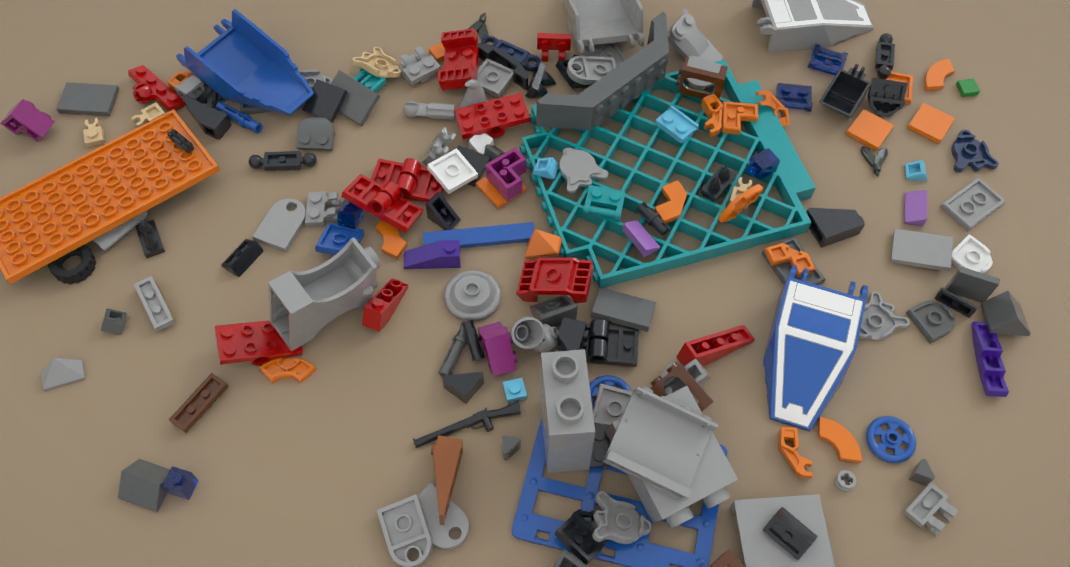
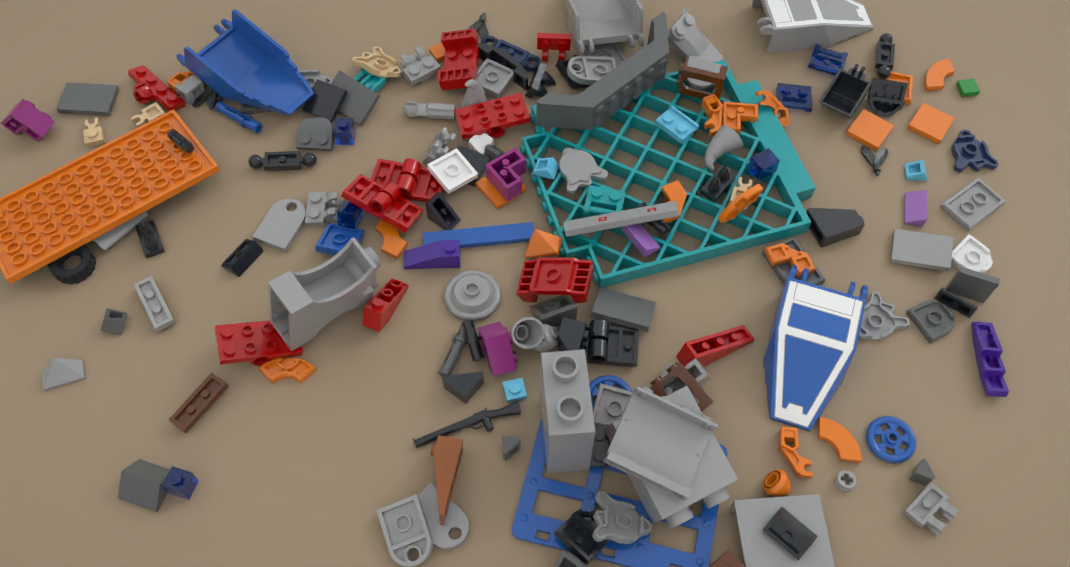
(210, 120): black slope -> none
(344, 131): none -> clear blue brick
(621, 218): none -> light grey tile
(723, 142): none -> light grey hat
(777, 484): none -> orange cone
(1005, 315): dark grey slope -> none

